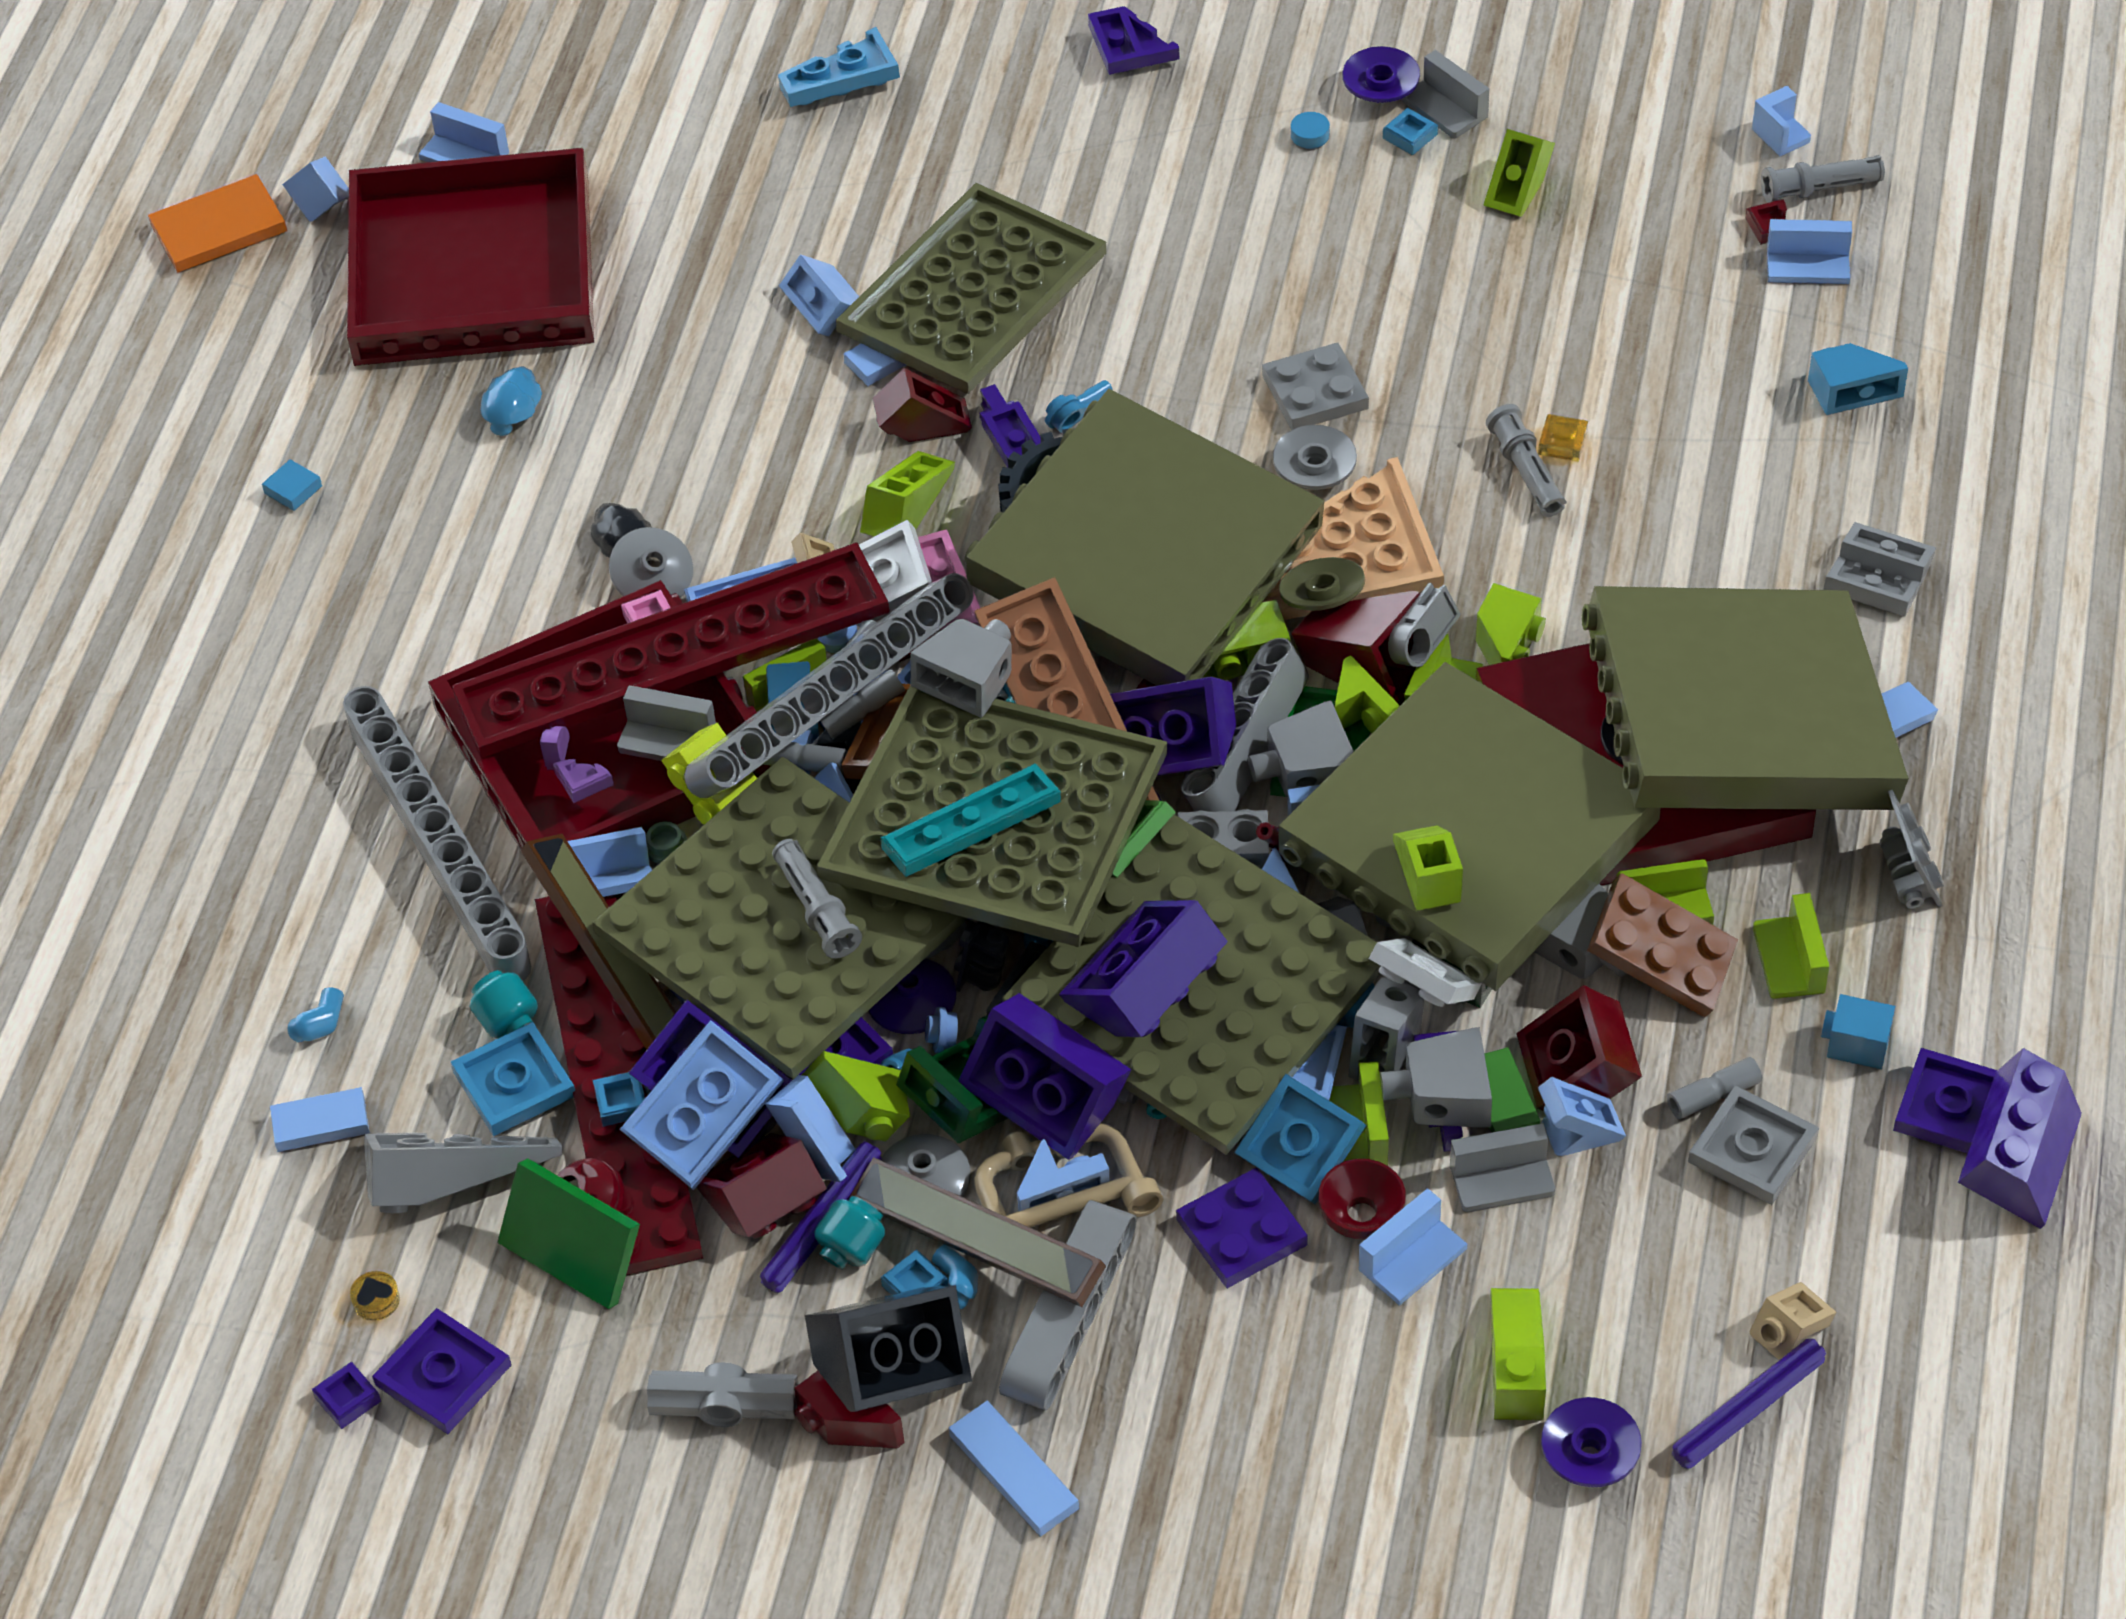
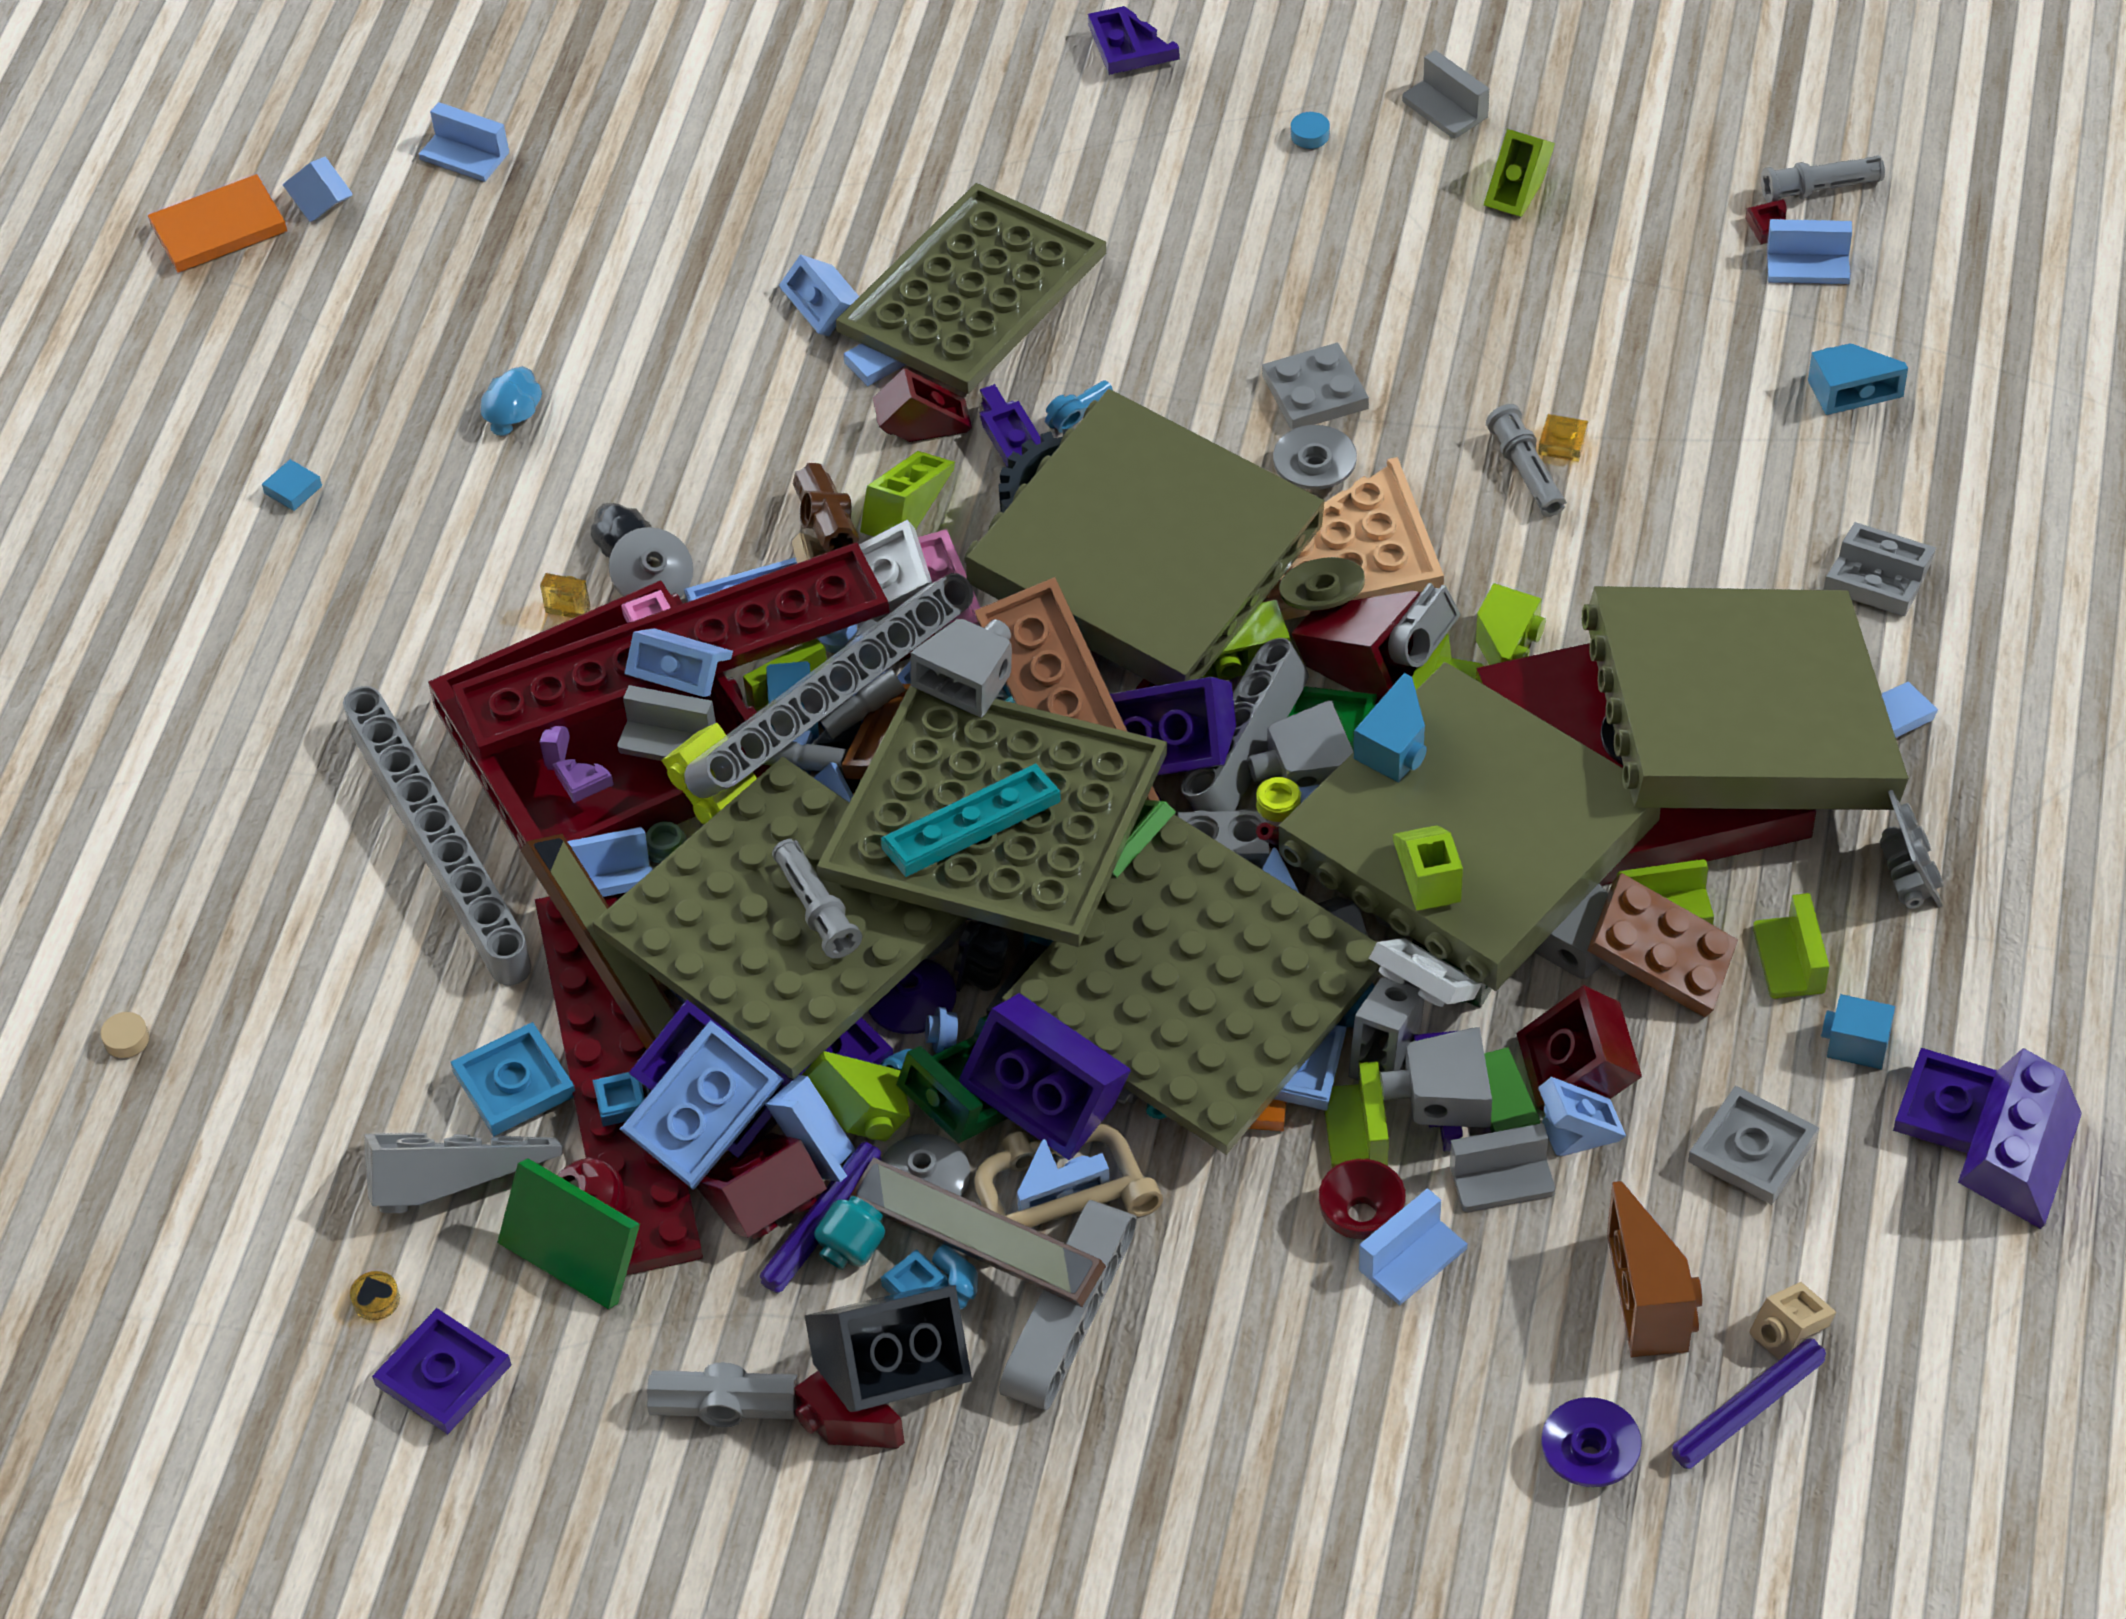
(124, 1034): none -> tan tile
(319, 1119): light blue tile -> none
(320, 1020): dark azure arm -> none
(346, 1395): dark purple tile -> none
(469, 257): dark red panel -> none
(502, 1003): teal head -> none
(564, 595): none -> clear yellow plate
(674, 661): none -> light blue panel
(824, 508): none -> reddish brown piece
(847, 70): dark azure wing -> none
(1014, 1468): light blue tile -> none
(1145, 967): dark purple slope -> none
(1241, 1227): dark purple plate -> none
(1277, 798): none -> neon yellow tile
(1299, 1137): dark azure plate -> none
(1362, 697): lime slope -> none
(1381, 74): dark purple dish -> none
(1393, 732): none -> dark azure slope
(1410, 131): dark azure tile -> none
(1517, 1354): lime slope -> none
(1651, 1280): none -> dark orange slope
(1709, 1090): light grey piece -> none
(1776, 123): light blue panel -> none

